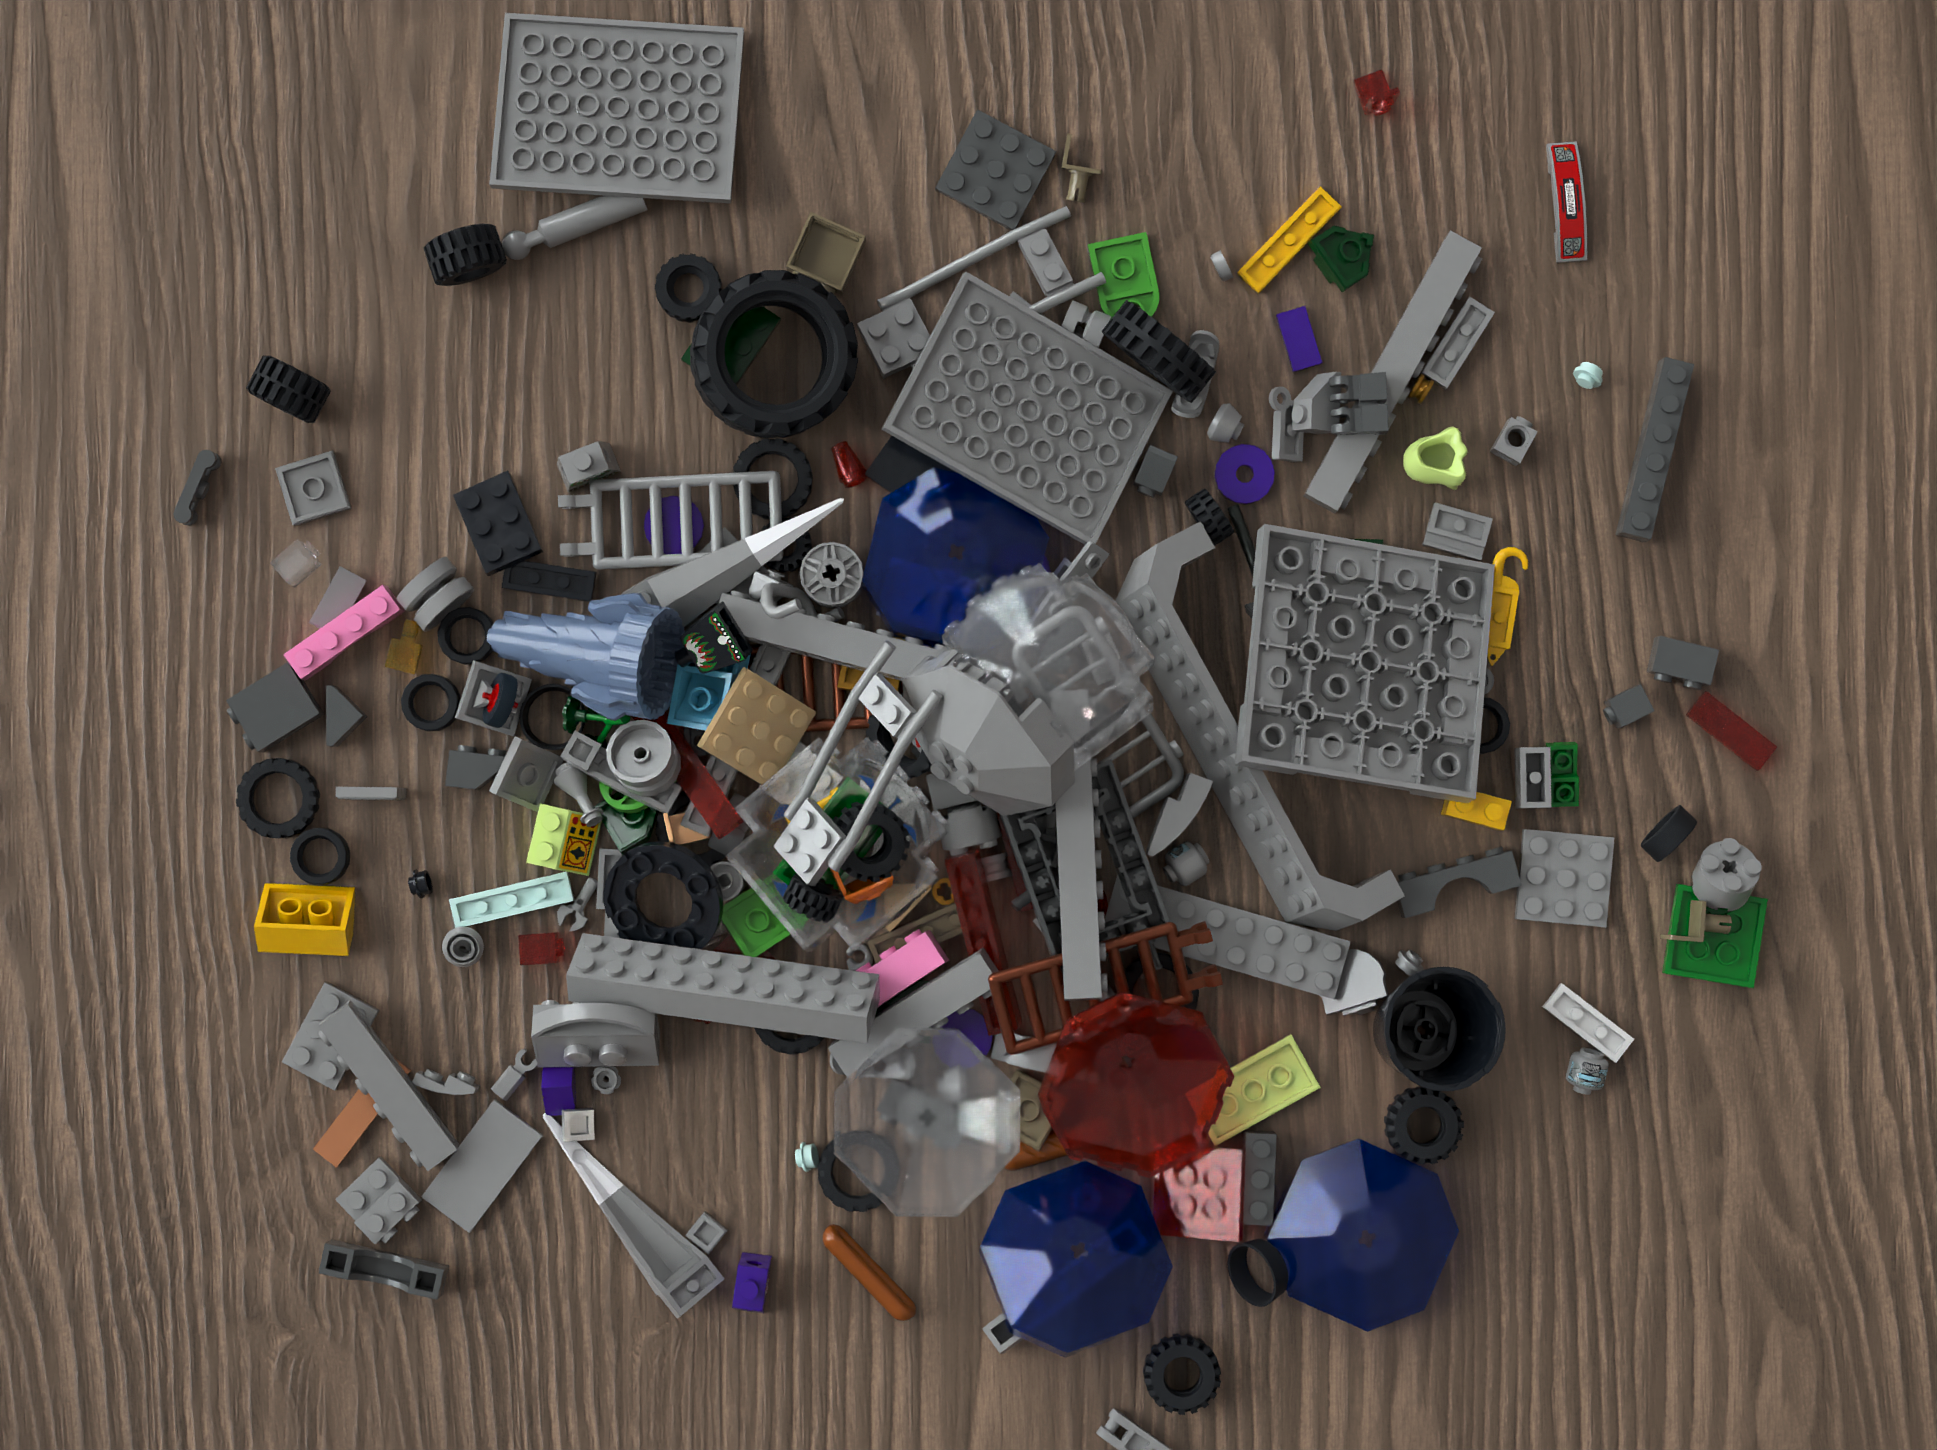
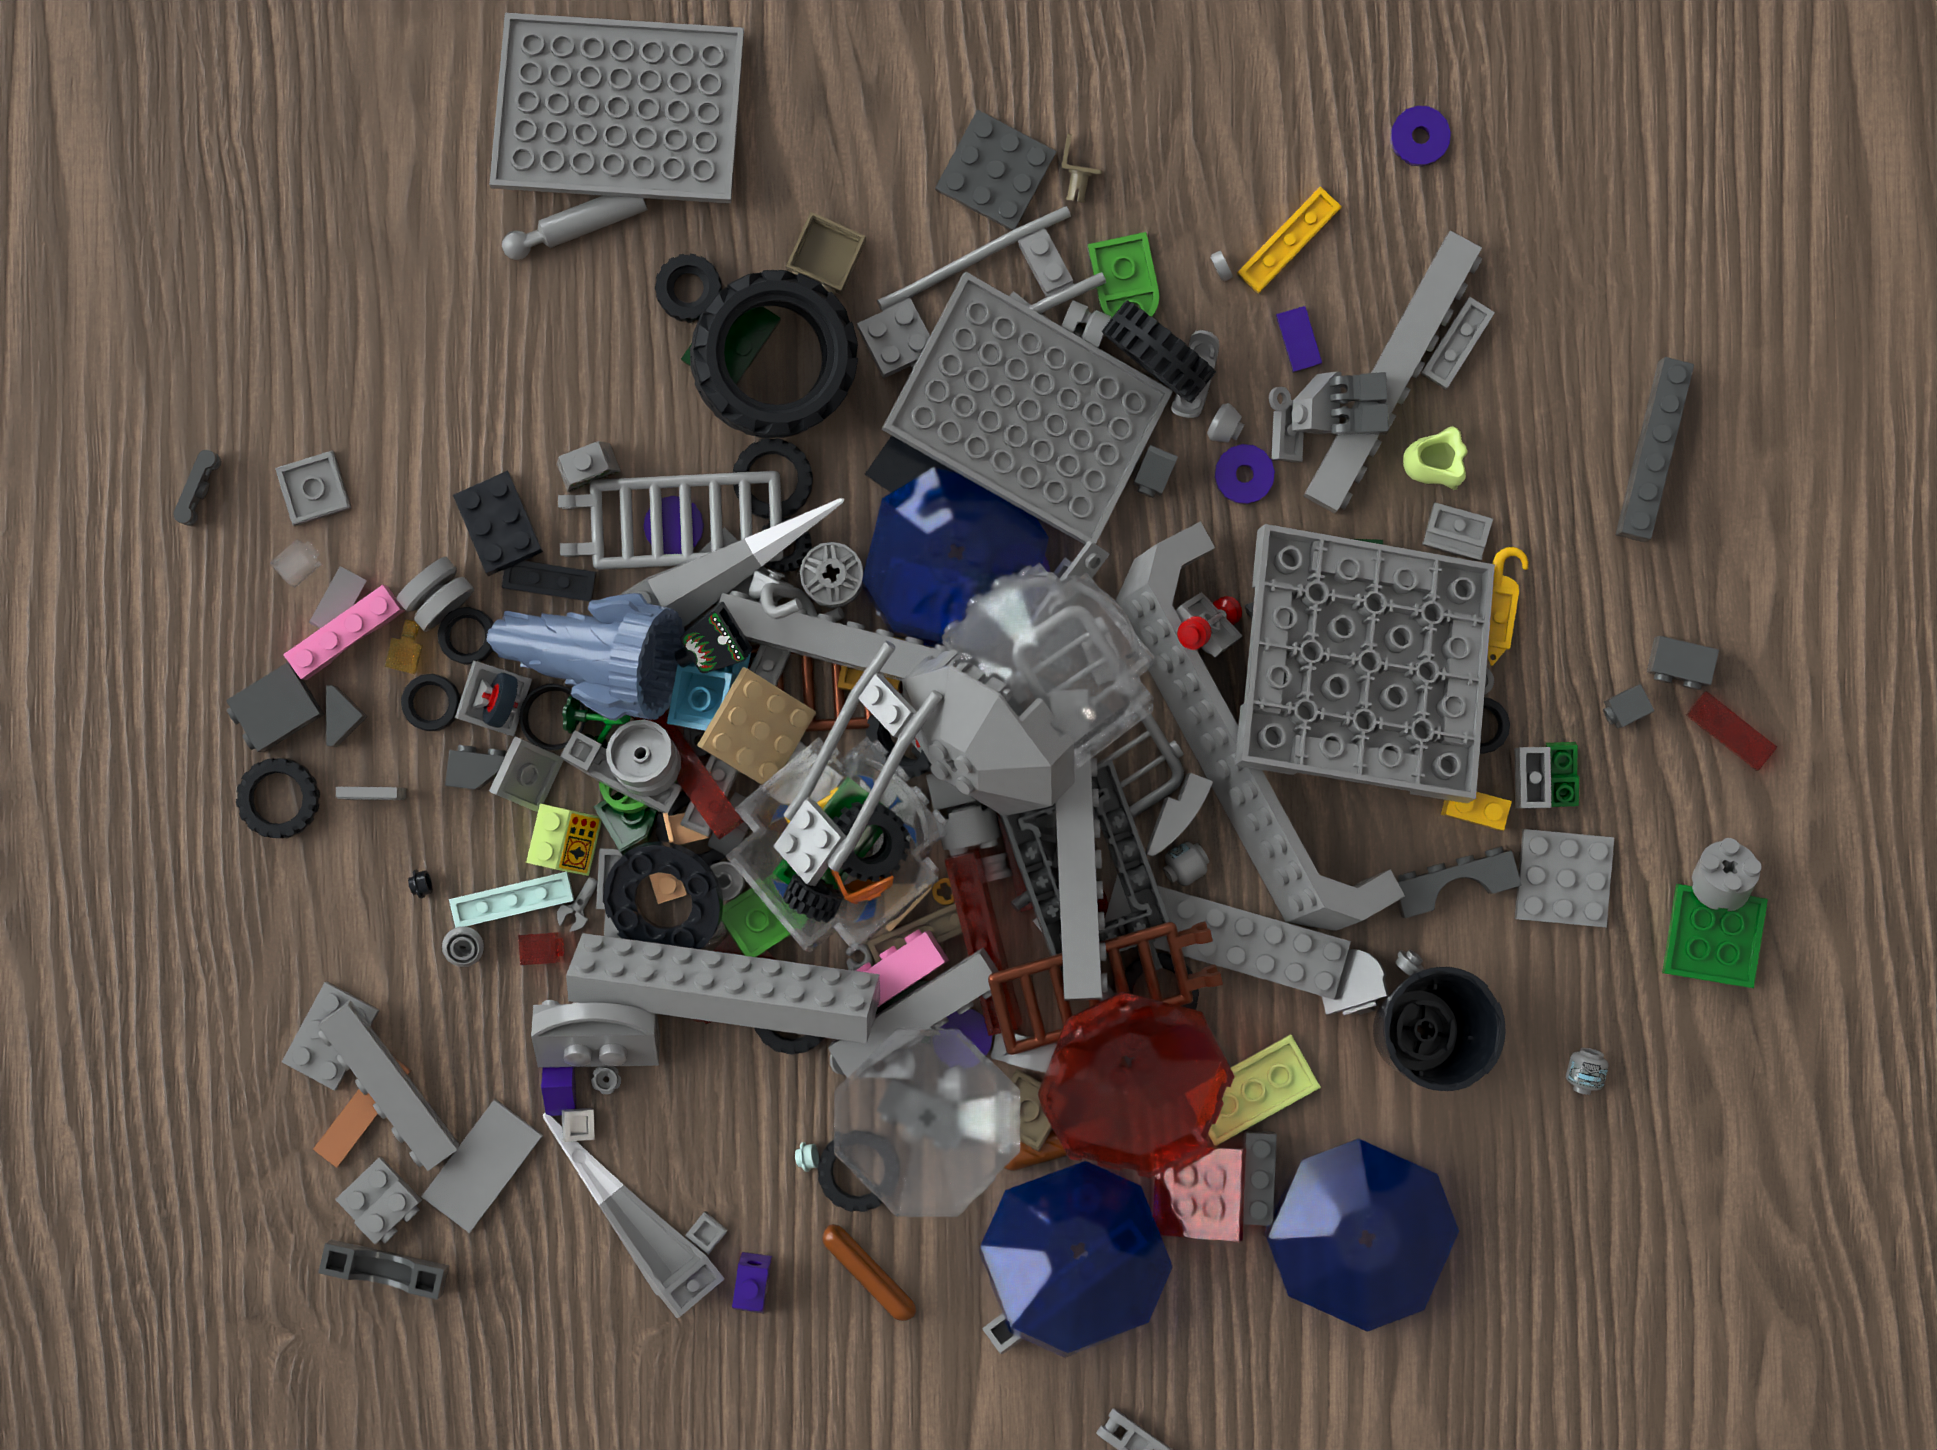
(288, 389): black tyre -> none
(299, 845): black tyre -> none
(305, 919): yellow slope -> none
(455, 1084): light grey slope -> none
(465, 254): black tyre -> none
(512, 1077): light grey bar -> none
(575, 784): light grey piece -> none
(667, 887): none -> light nougat plate
(848, 466): clear red cone -> none
(1182, 1400): black tyre -> none
(1206, 510): black tyre -> none
(1209, 623): none -> plate
(1242, 1278): black tyre -> none
(1243, 535): pearl dark grey bar -> none
(1342, 255): dark green plate -> none
(1375, 93): clear red bracket -> none
(1420, 118): none -> dark purple tile
(1421, 388): pearl gold bush -> none
(1447, 1136): black tyre -> none
(1504, 449): light grey brick -> none
(1568, 202): slope -> none
(1588, 375): light aqua plate -> none
(1588, 1023): white plate -> none
(1668, 833): black tyre -> none
(1701, 922): dark tan bracket -> none

